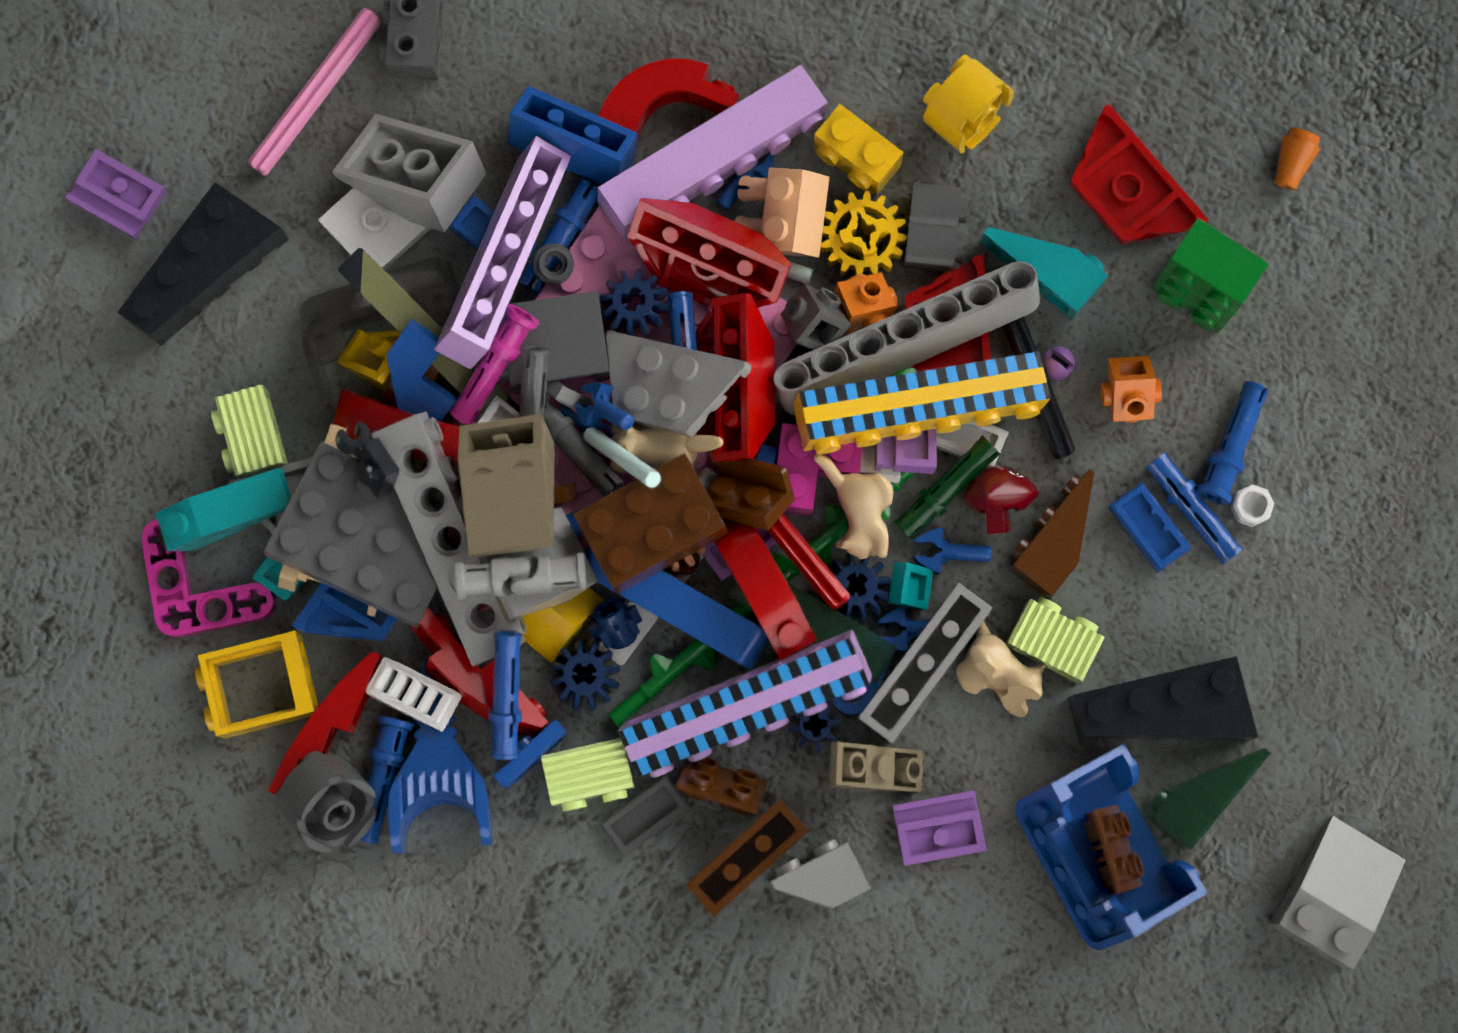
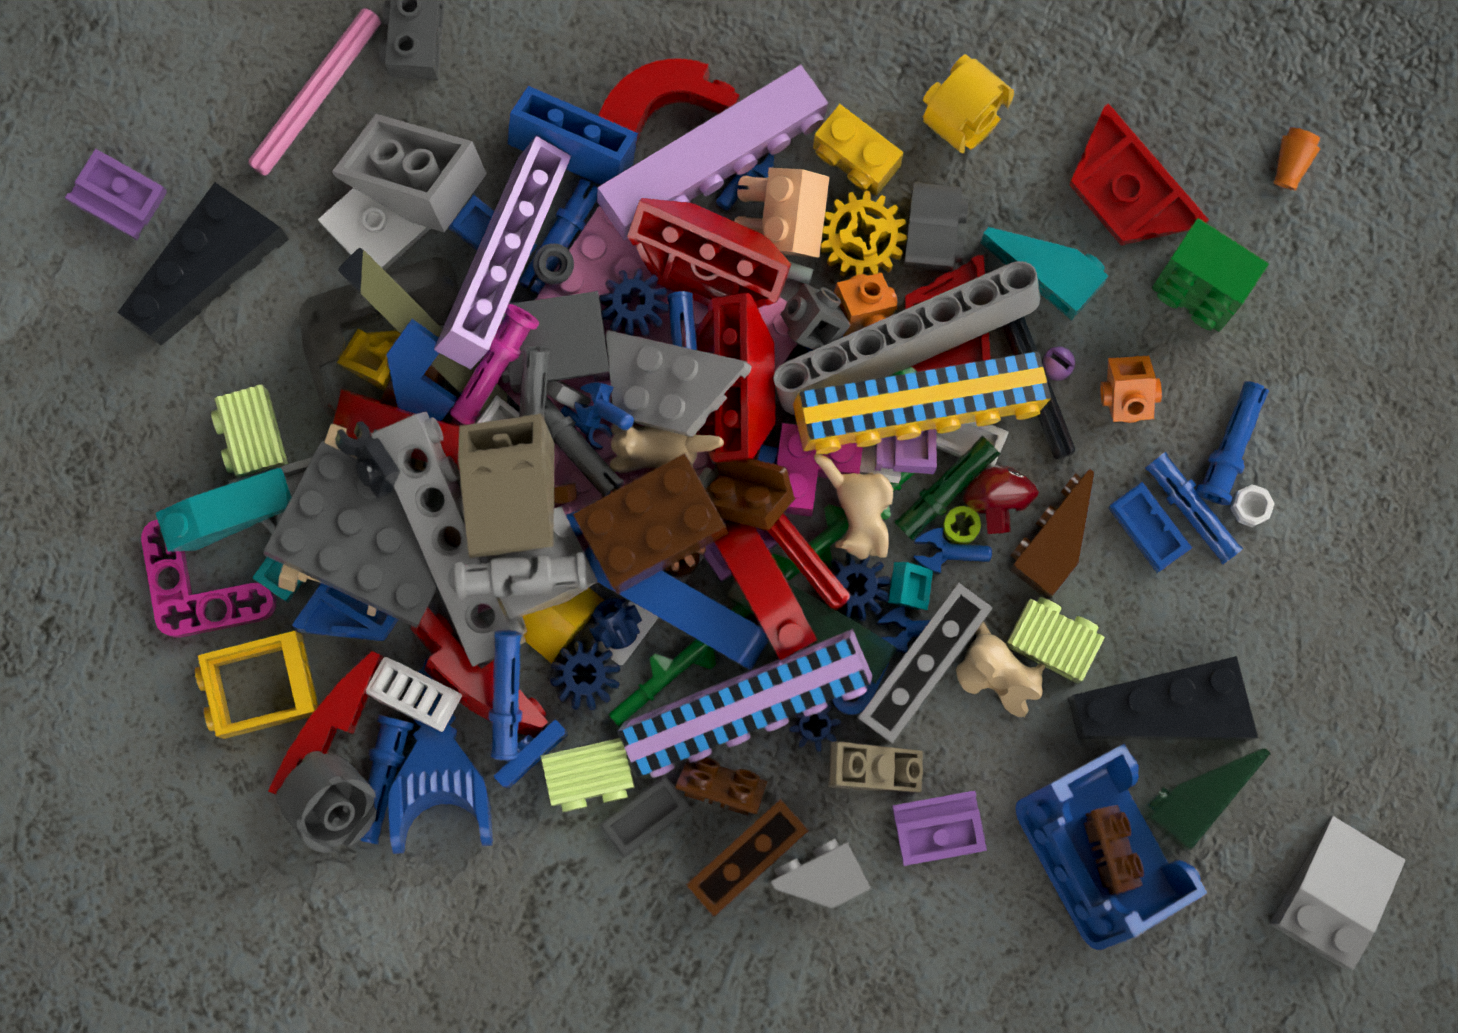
(622, 457): light aqua bar -> none
(950, 520): none -> lime bush

